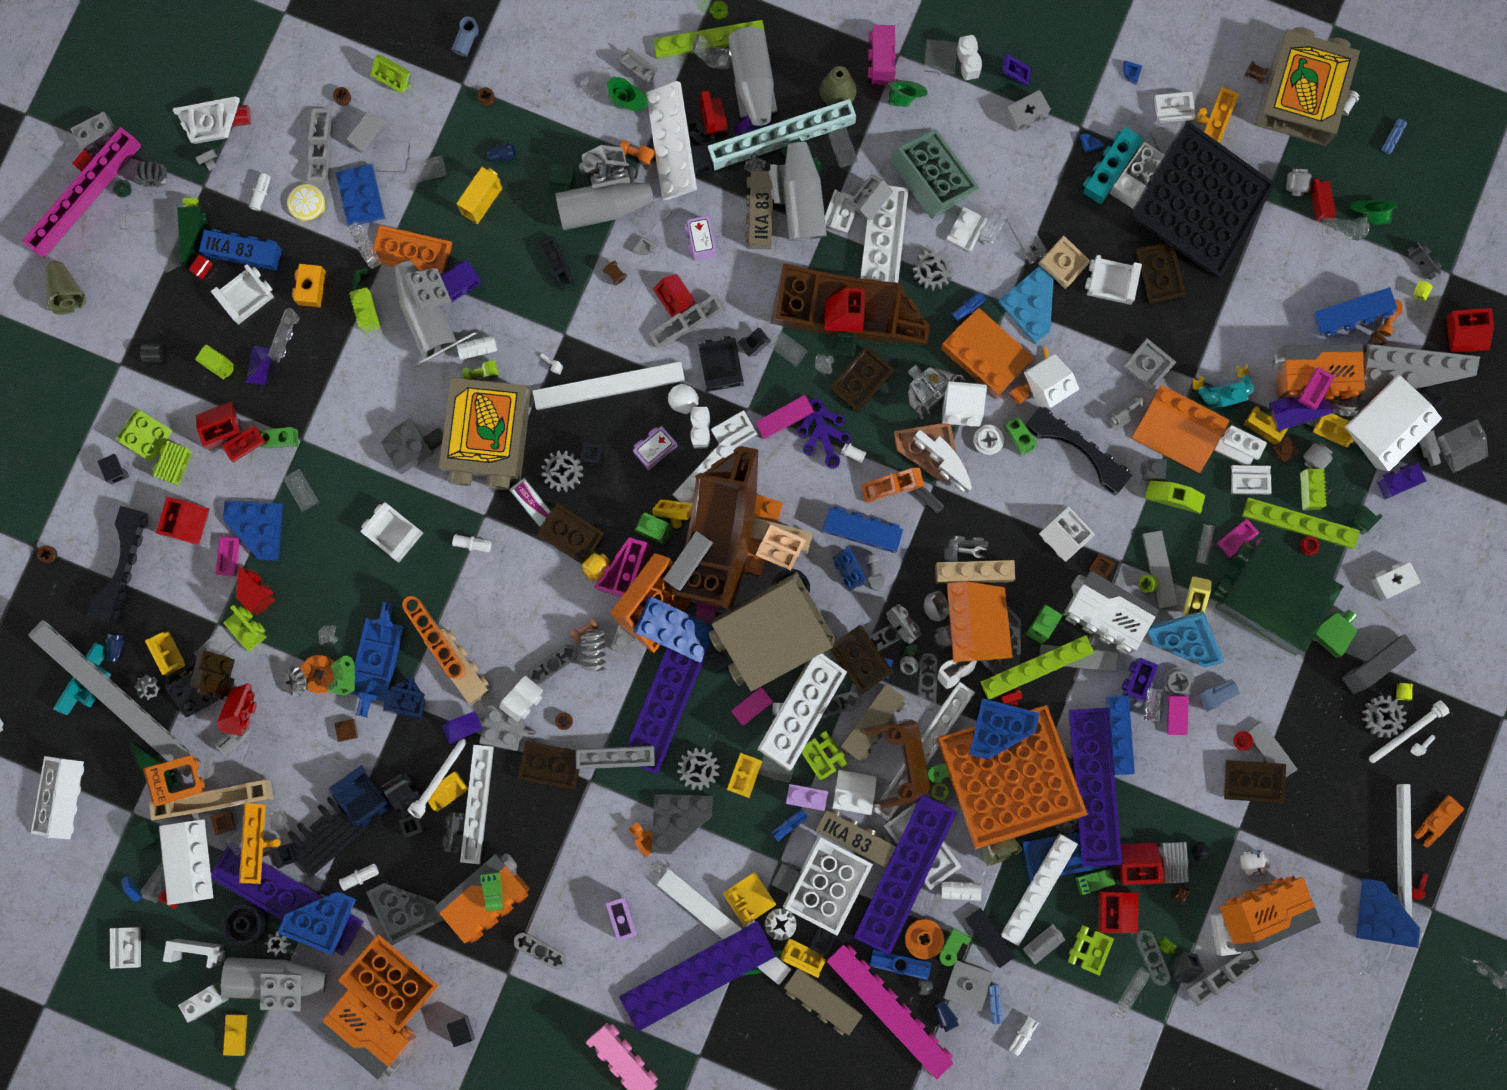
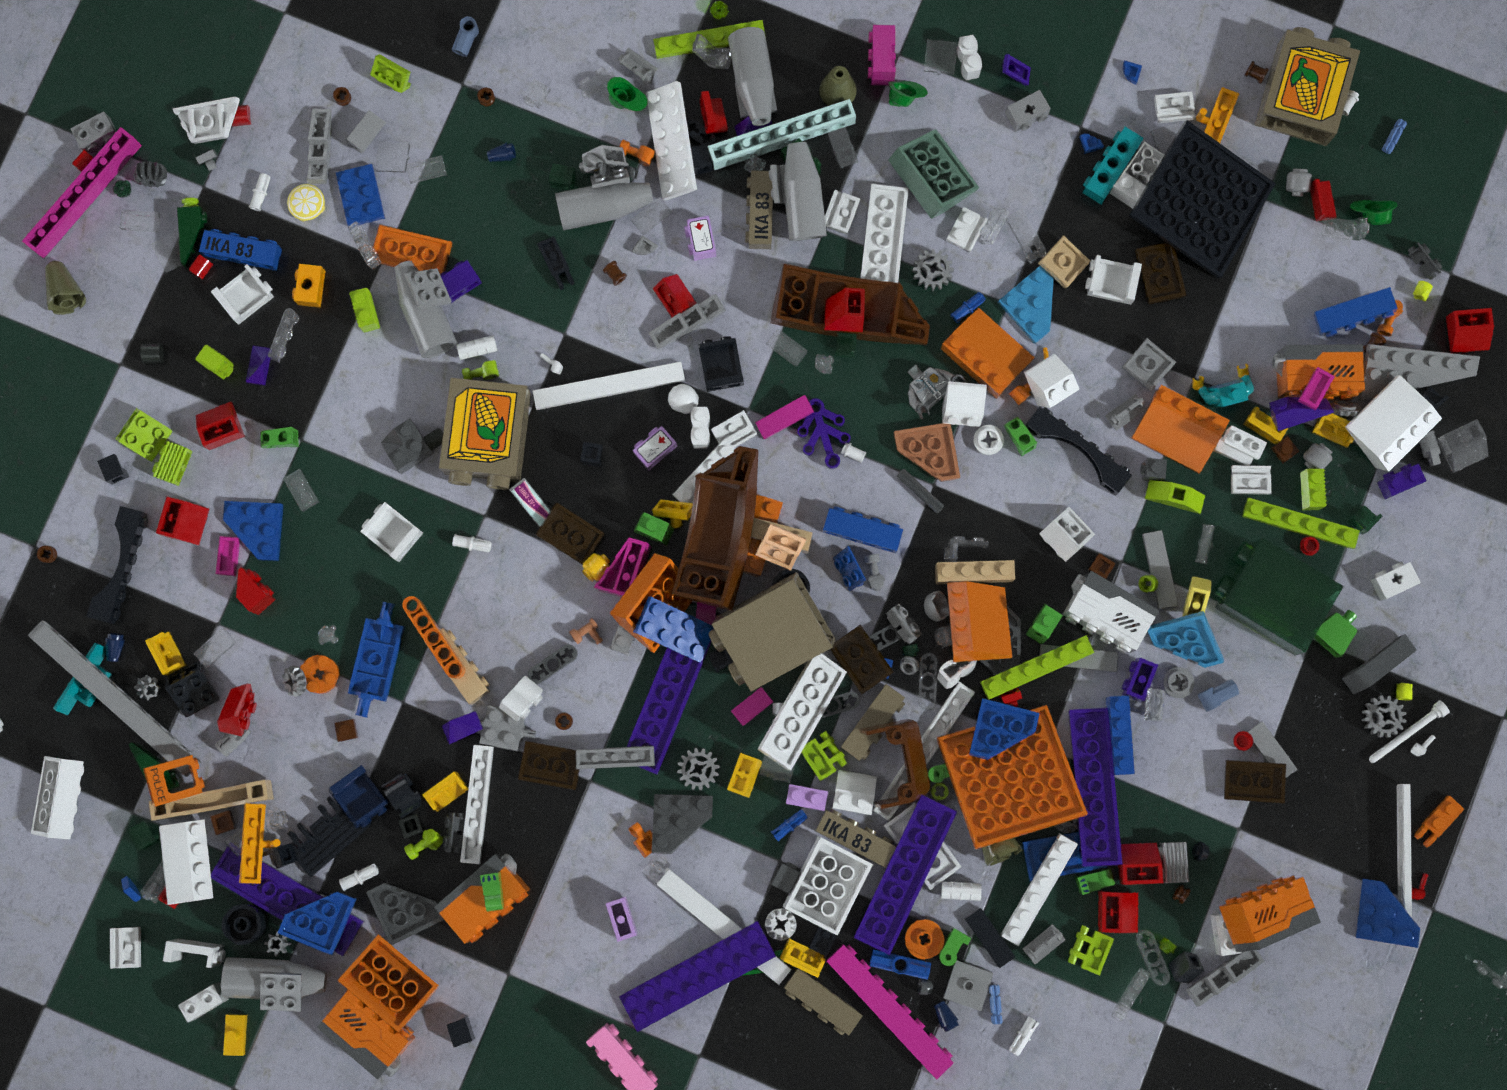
(212, 675): dark brown plate -> none
(243, 443): red panel -> none
(245, 628): lime bracket -> none
(344, 676): bright green leg -> none
(357, 276): dark green bar -> none
(405, 699): dark blue slope -> none
(418, 808): white piece -> none
(431, 840): none -> lime leg
(444, 349): white sticker -> none
(479, 195): yellow window -> none
(530, 939): light grey beam -> none
(570, 470): light grey gear -> none
(593, 650): light grey piece -> none
(688, 561): light grey tile -> none
(749, 899): yellow hinge -> none
(754, 342): black panel -> none
(861, 379): dark brown plate -> none
(871, 197): light grey hinge -> none
(892, 484): orange slope -> none
(951, 465): white slope -> none
(975, 551): white hand -> none
(1177, 715): dark pink tile -> none
(1243, 532): dark pink tile -> none
(1254, 862): white head -> none

